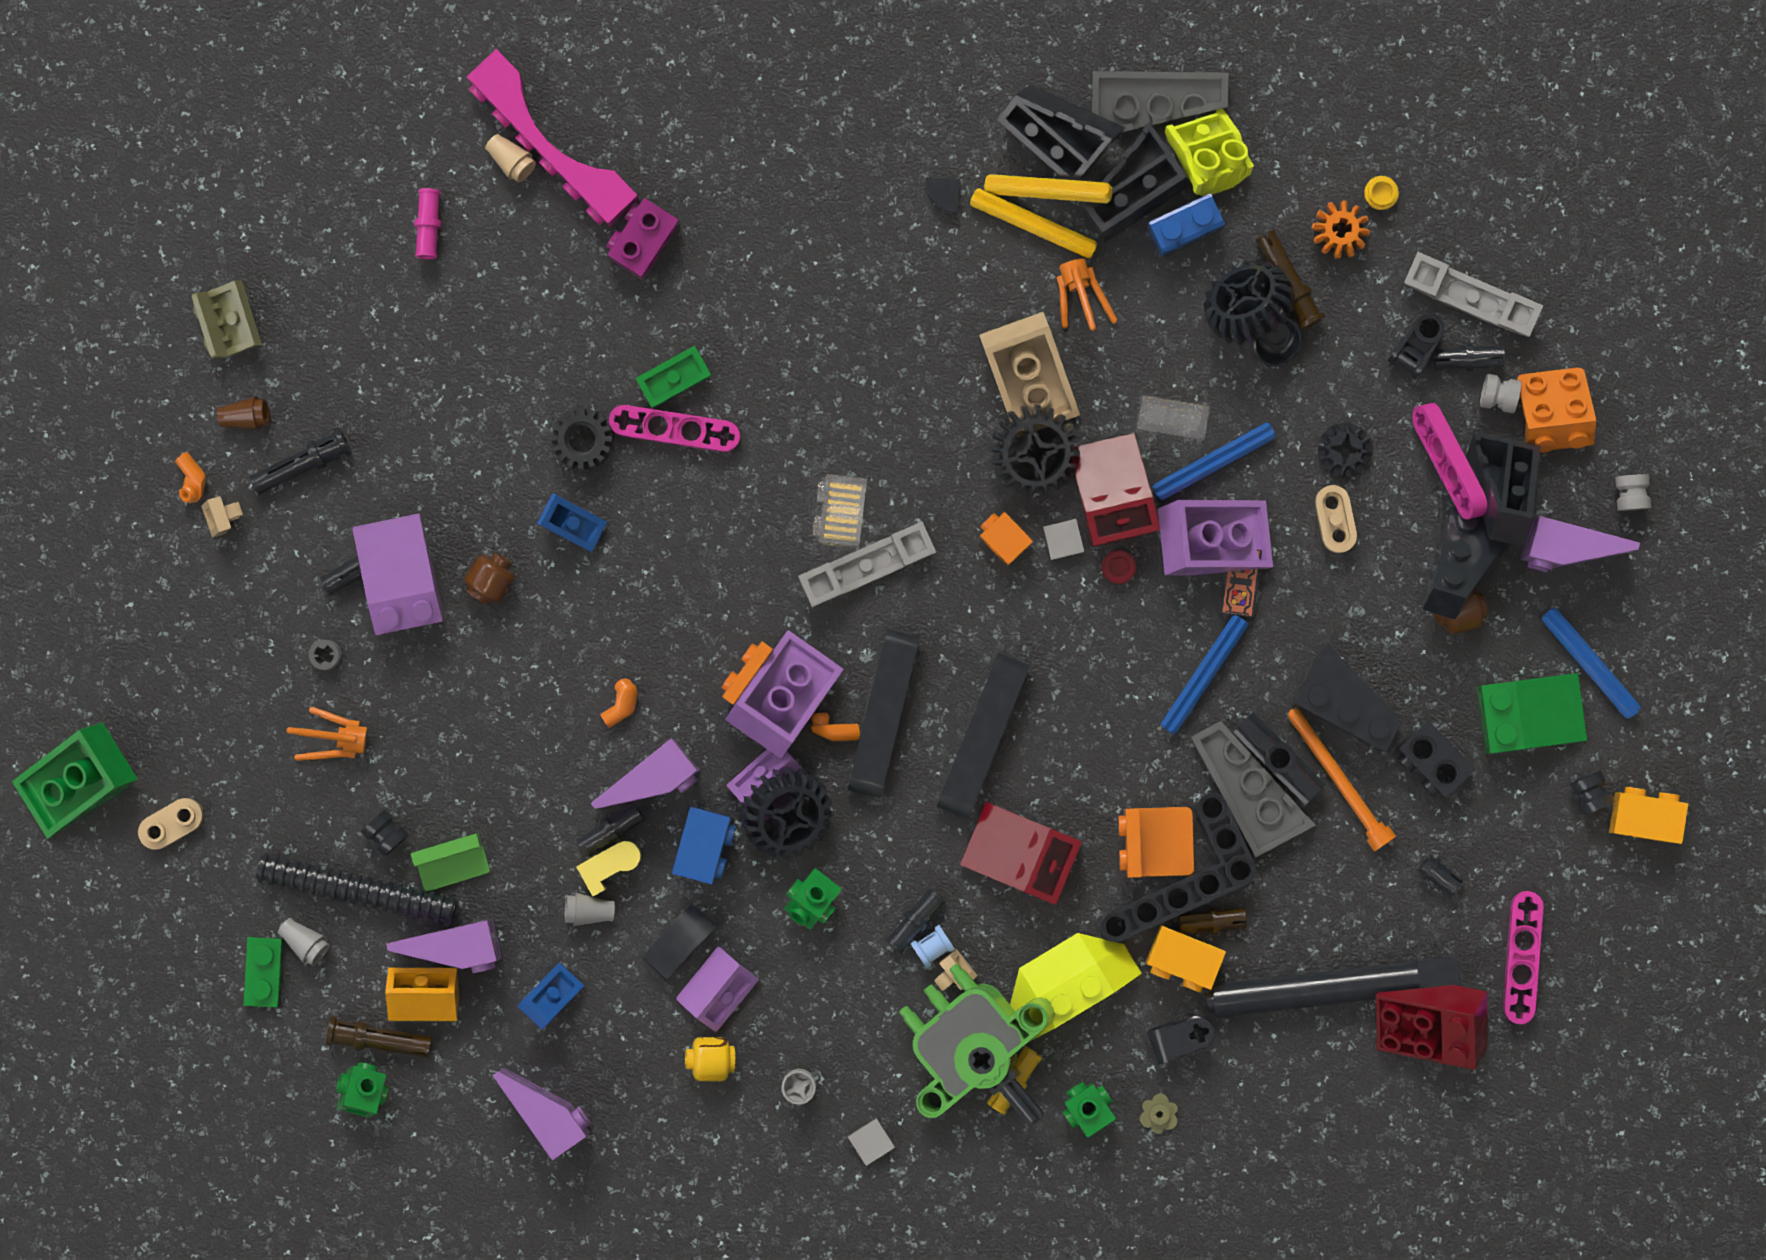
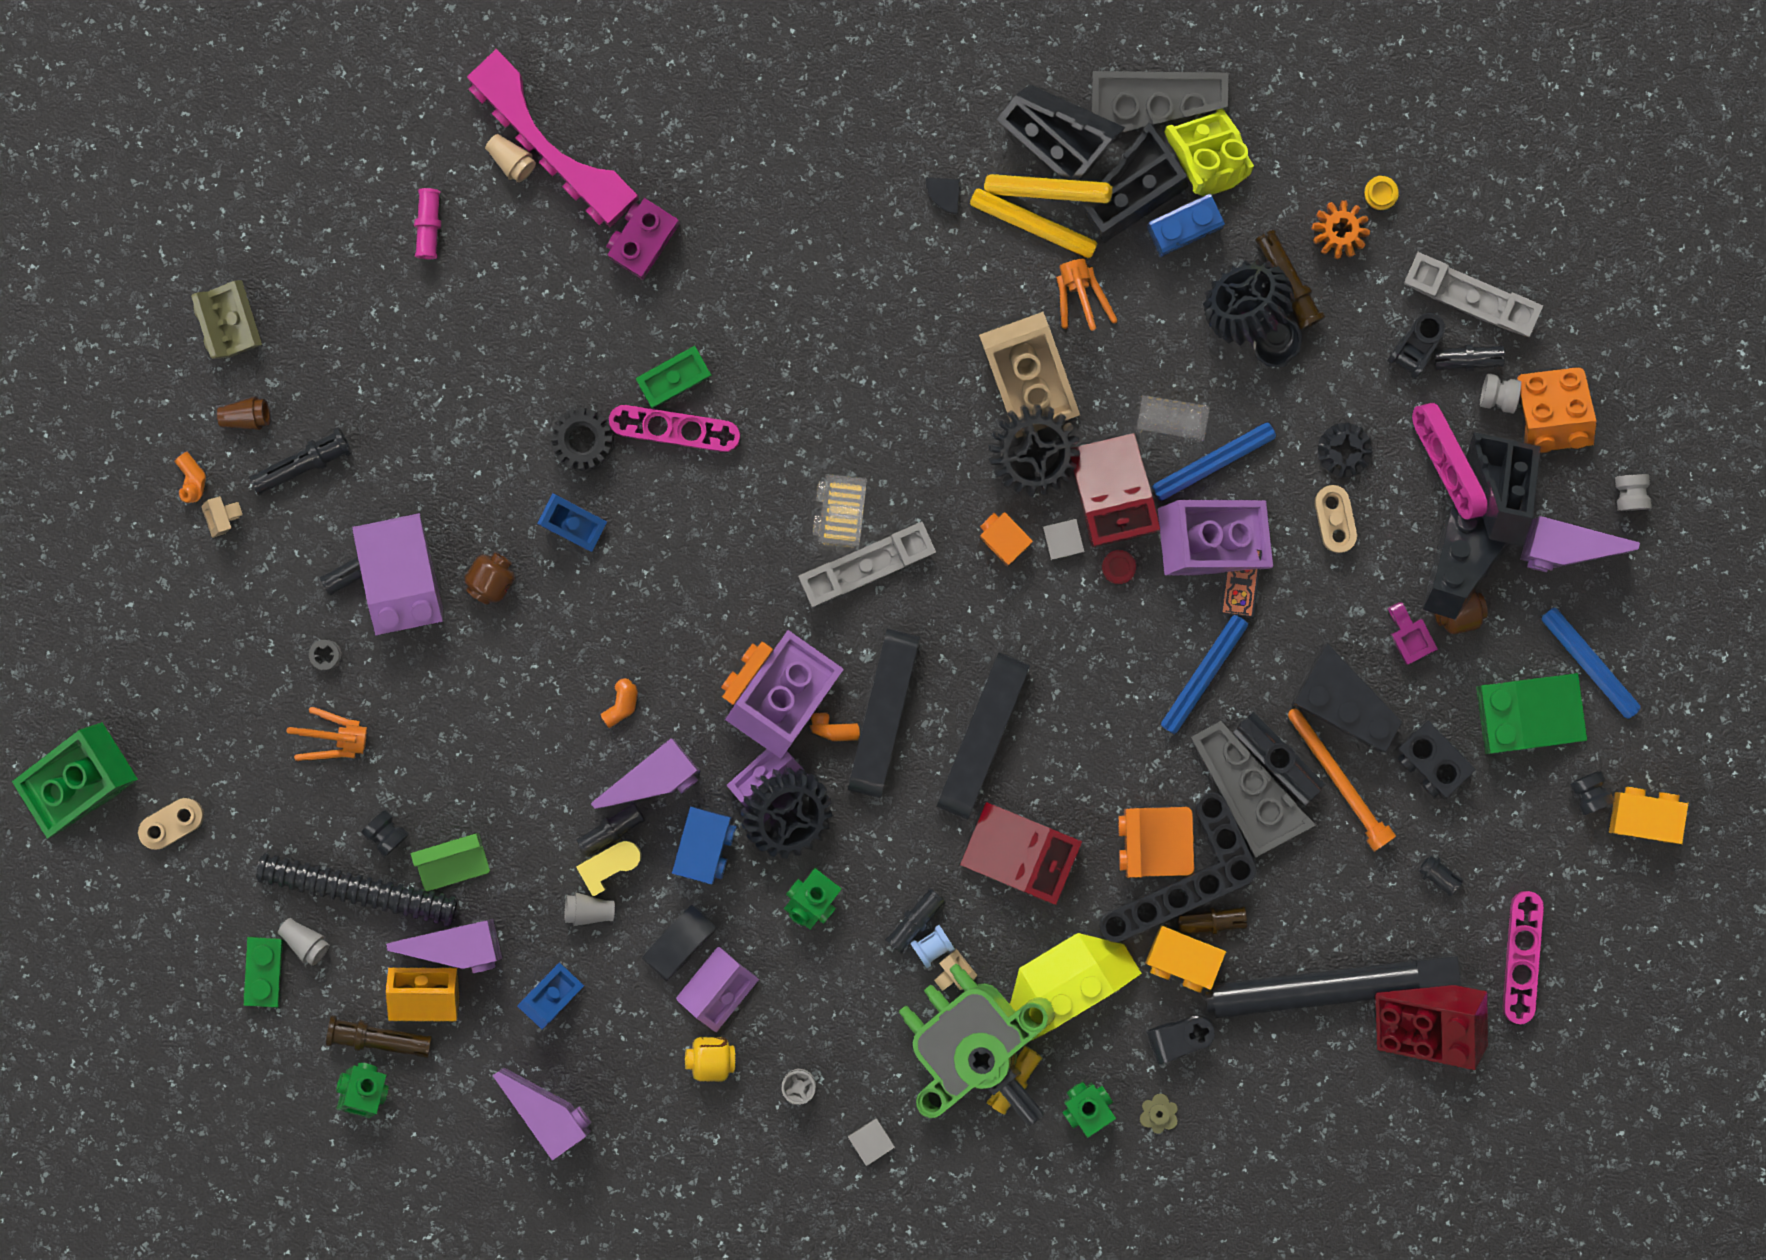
(1412, 637): none -> magenta plate

